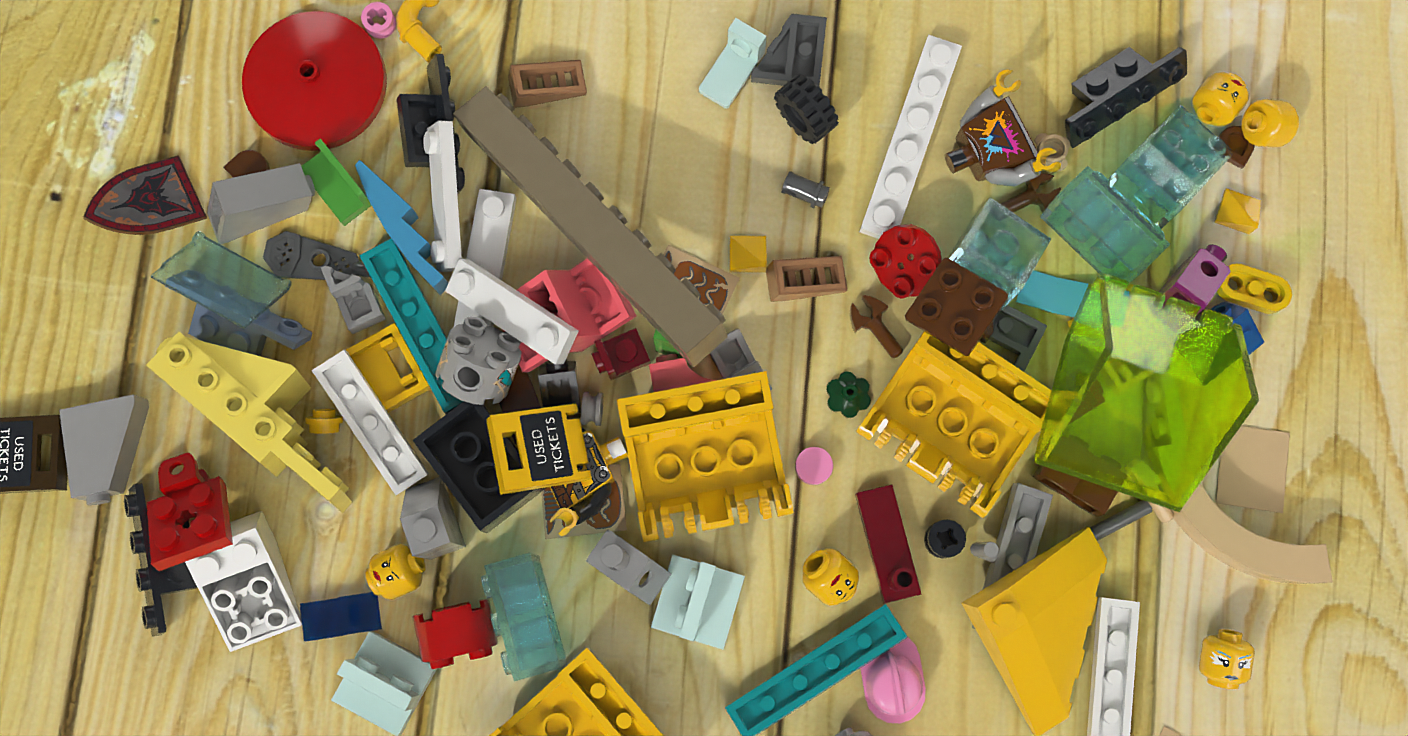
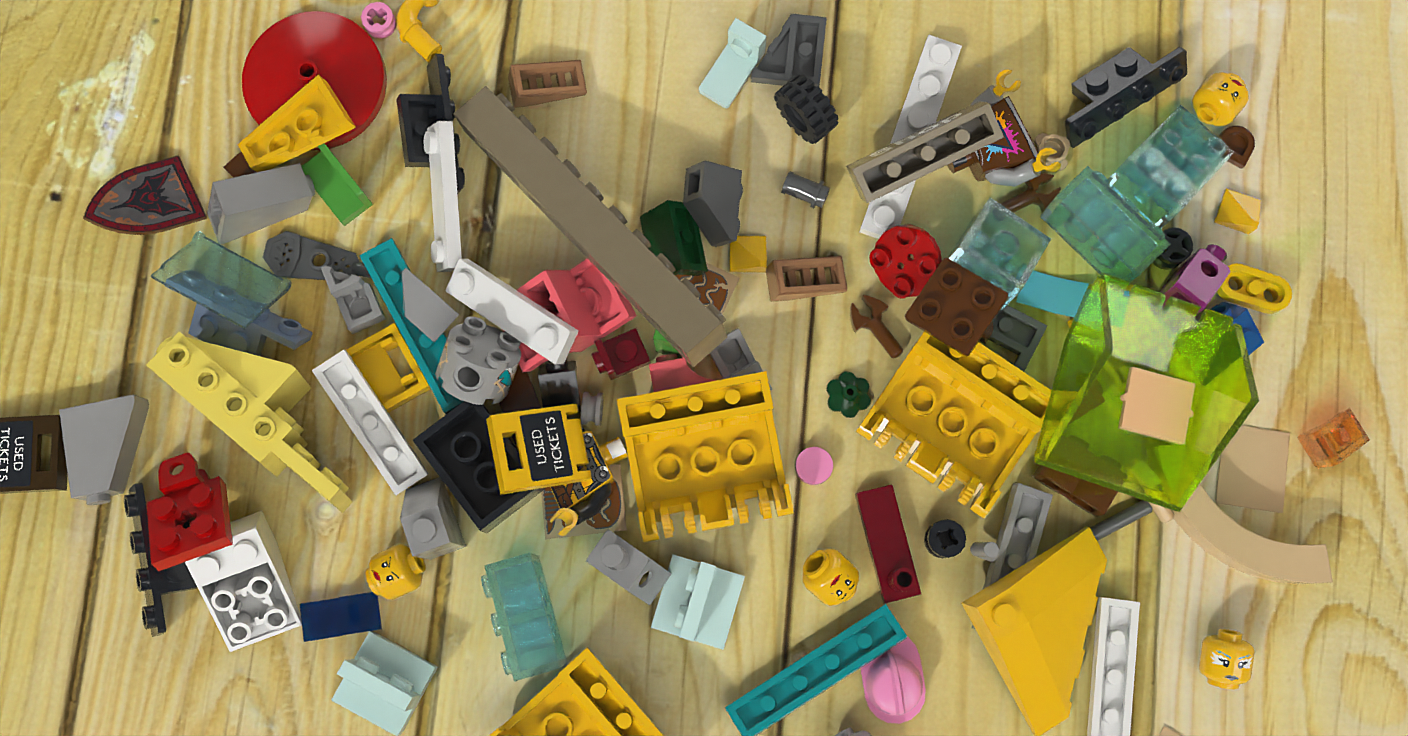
(296, 127): none -> yellow wing
(324, 421): yellow plate -> none
(397, 220): dark azure slope -> none
(425, 307): none -> light grey slope
(455, 632): red brick -> none
(489, 240): white plate -> none
(676, 236): none -> dark green panel
(713, 200): none -> dark grey slope
(925, 151): none -> dark tan brick
(1156, 405): none -> light nougat piece
(1180, 245): none -> black wheel
(1270, 123): yellow head -> none
(1334, 439): none -> clear orange slope

